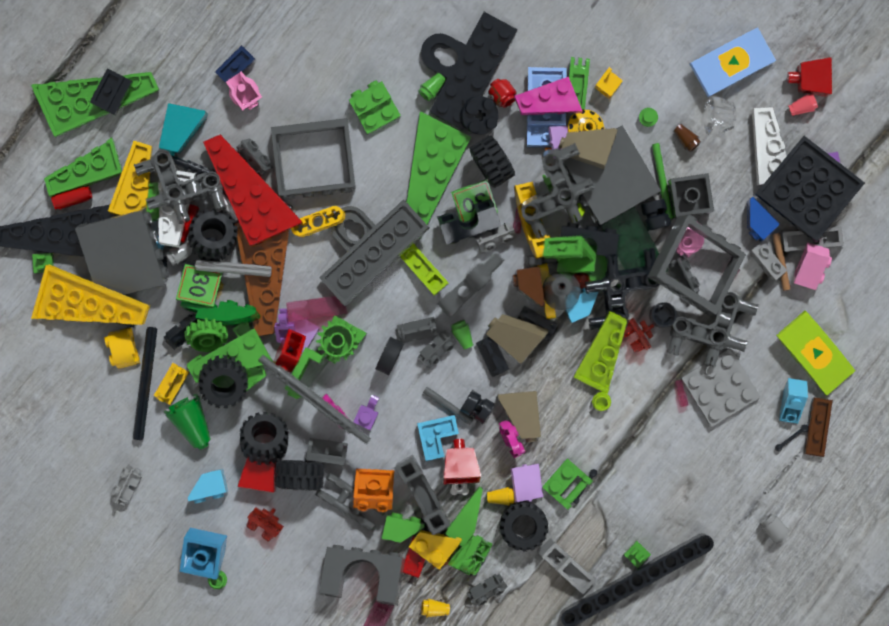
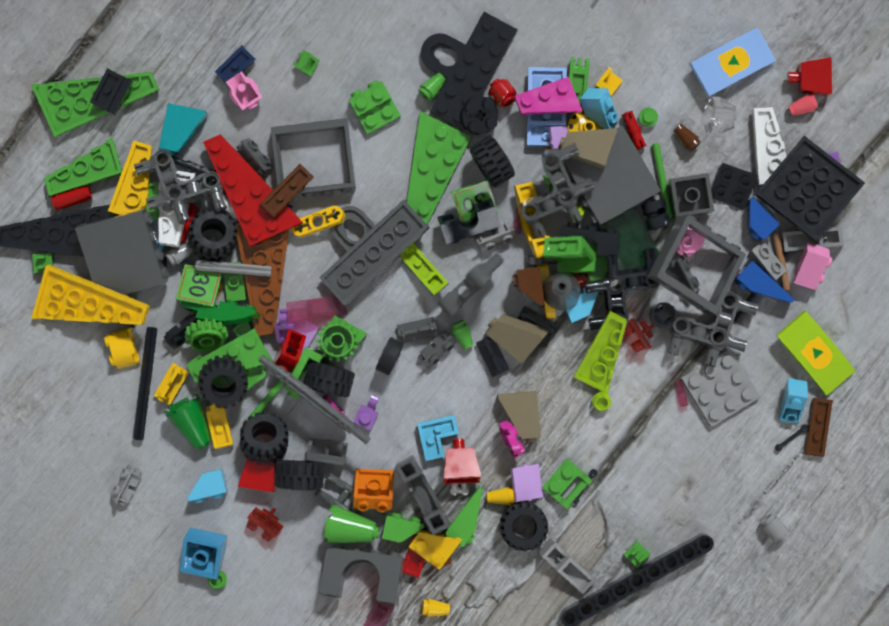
(219, 426): none -> yellow hinge
(235, 286): none -> bright green plate
(268, 398): none -> bright green bar
(286, 191): none -> reddish brown tile
(306, 63): none -> bright green tile
(329, 379): none -> black tyre
(349, 527): none -> bright green cone
(446, 404): dark grey bar -> none
(470, 404): black wheel -> none
(471, 555): bright green slope -> none
(482, 594): dark grey hinge -> none
(599, 107): none -> medium azure slope
(634, 130): none -> red pin
(733, 185): none -> black hinge
(758, 282): none -> blue slope

